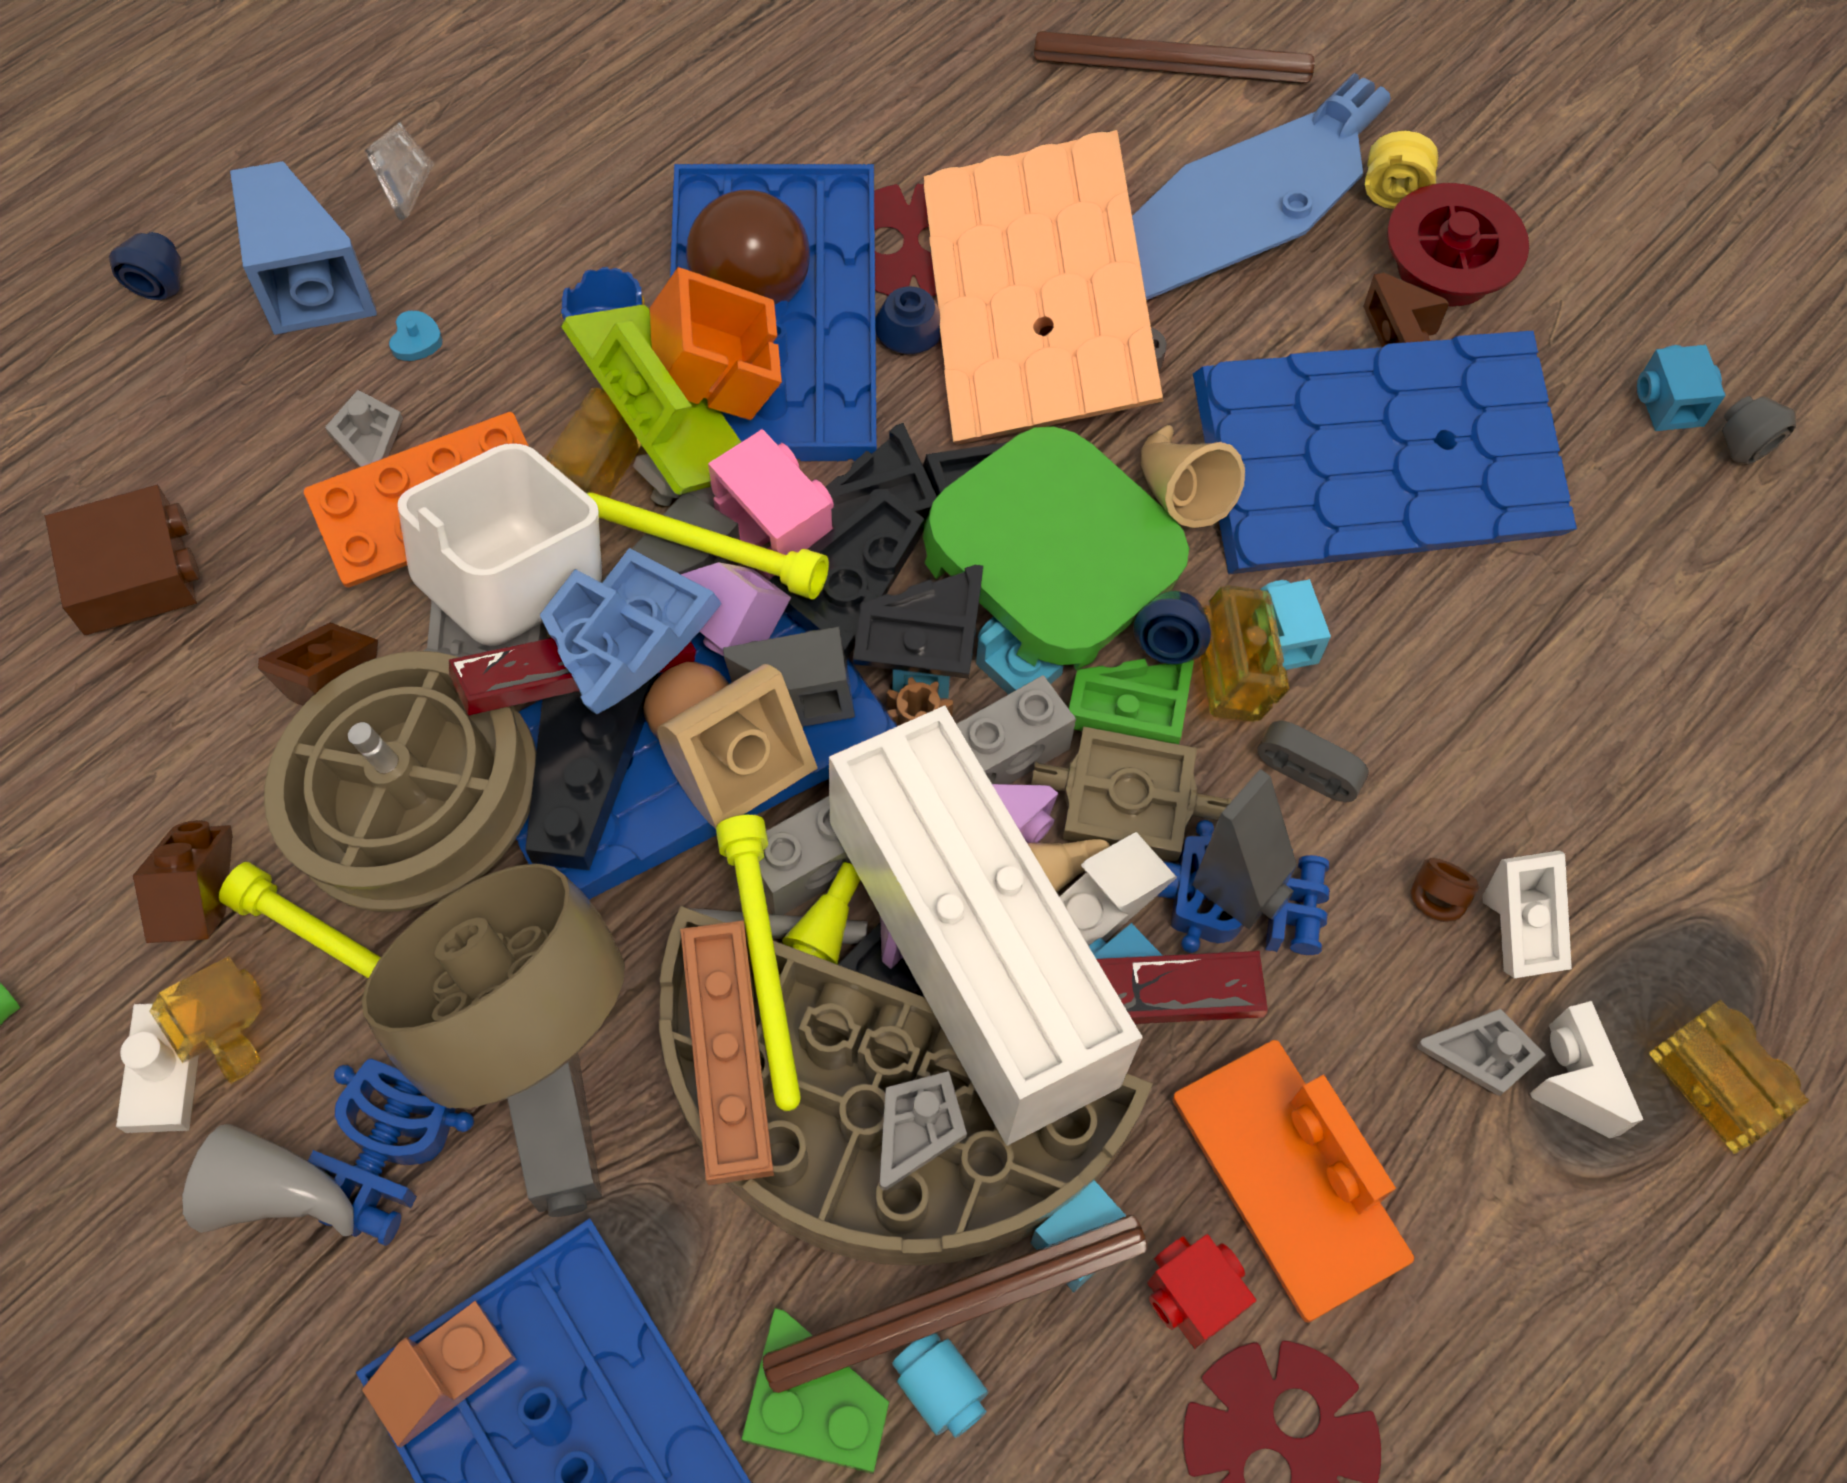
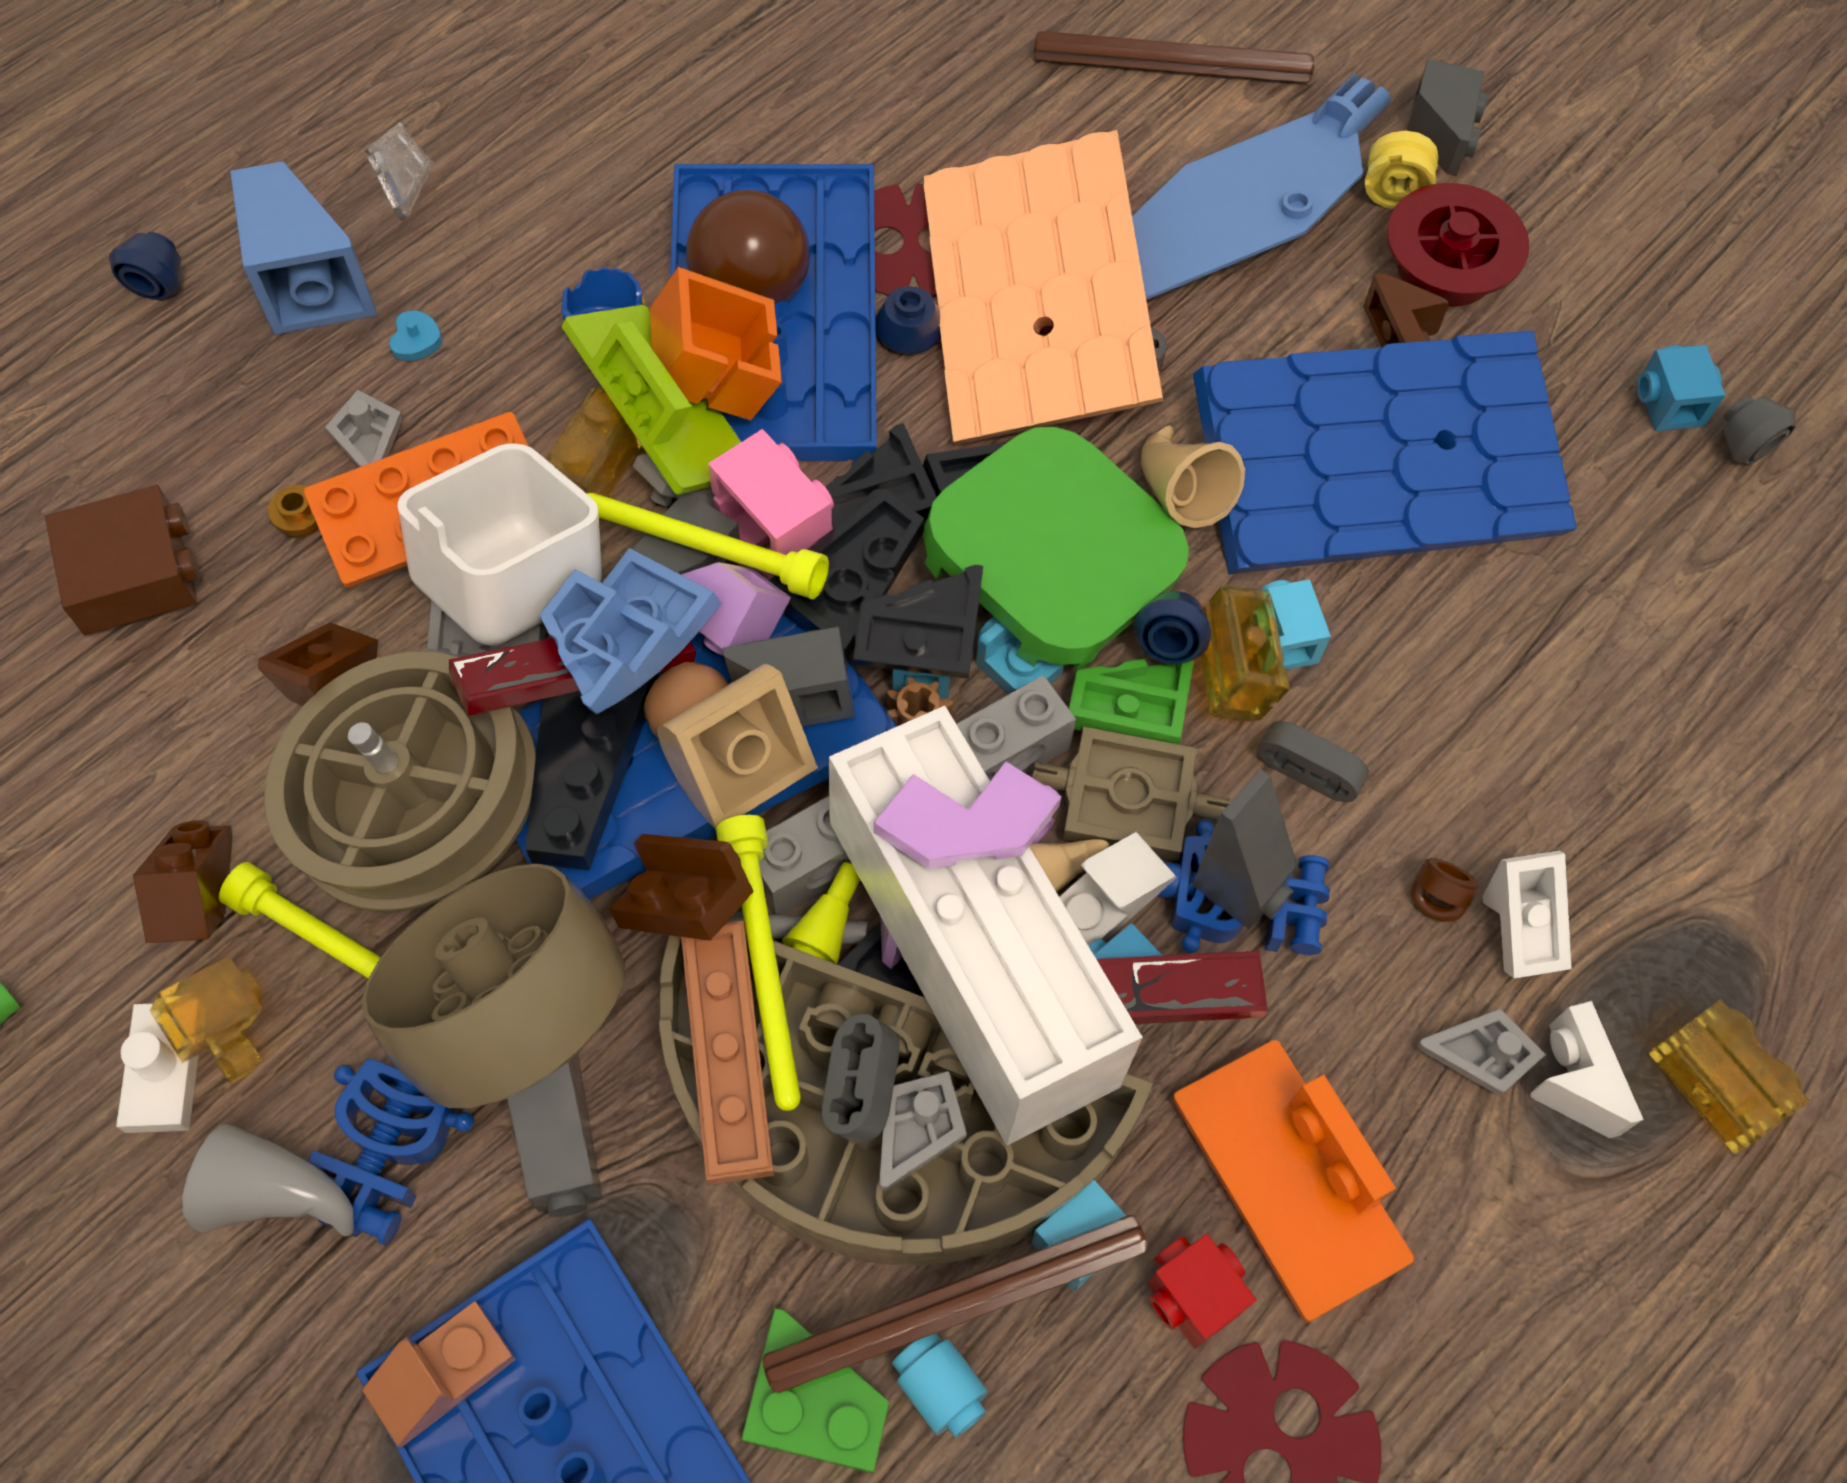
(294, 523): none -> pearl gold plate
(686, 888): none -> reddish brown bracket
(860, 1079): none -> dark grey beam
(942, 831): none -> lavender tile
(1446, 109): none -> dark grey slope

